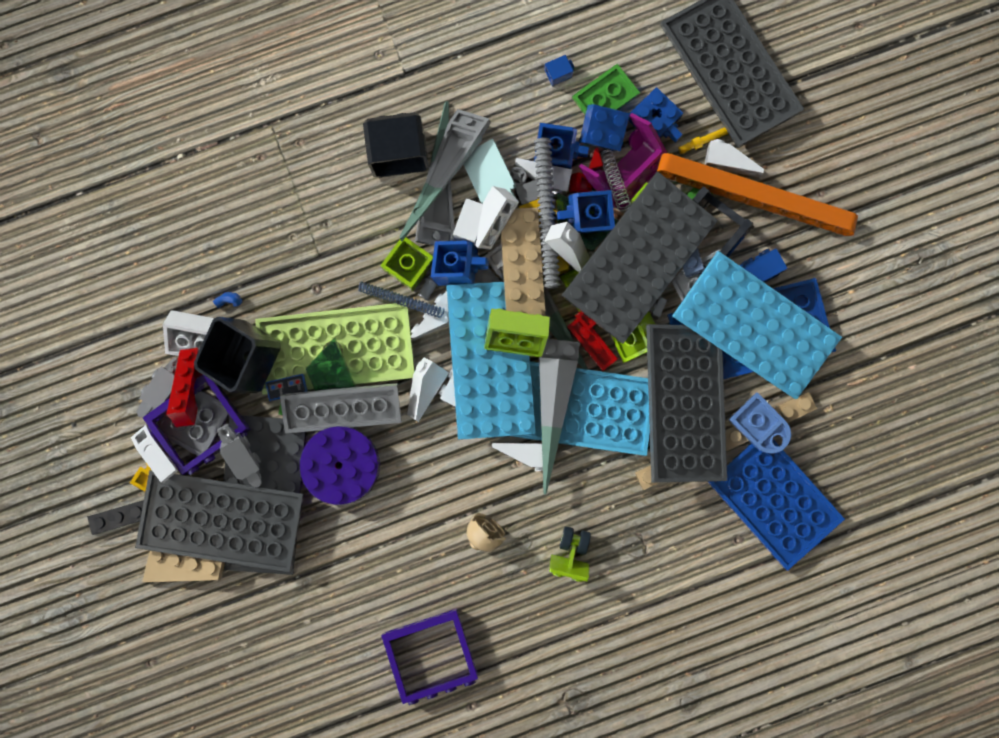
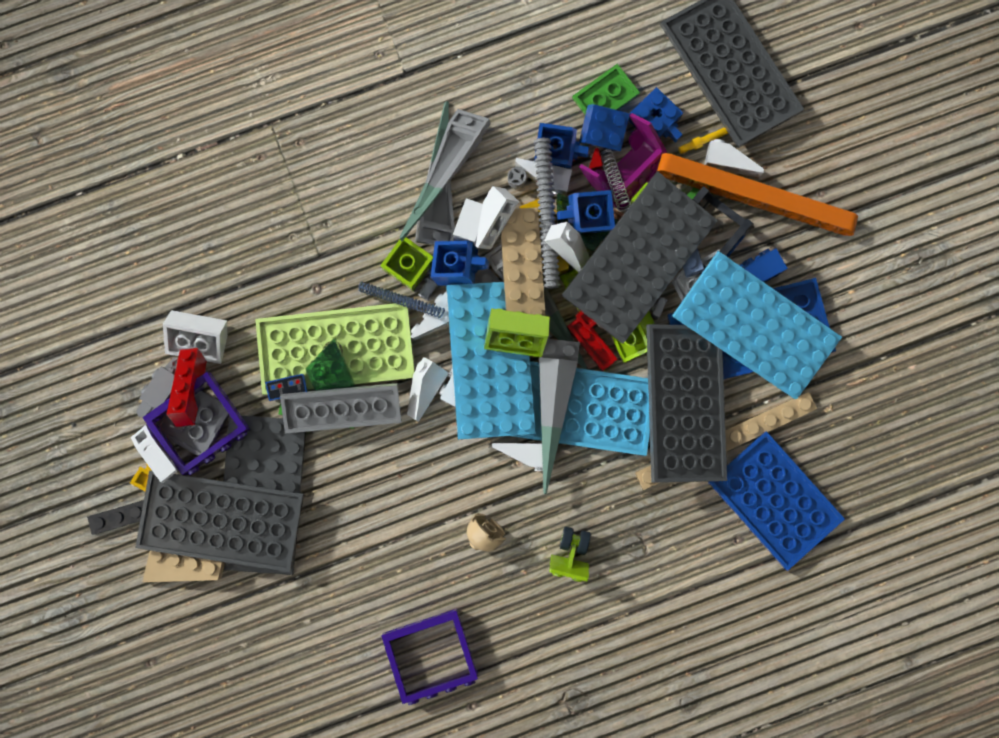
(228, 297): blue arm -> none
(237, 355): black plate -> none
(238, 456): light grey hinge -> none
(321, 461): dark purple piece -> none
(395, 145): black plate -> none
(488, 169): light aqua tile -> none
(527, 192): light grey panel -> none
(559, 70): blue brick -> none
(579, 183): red slope -> none
(760, 423): medium blue plate -> none

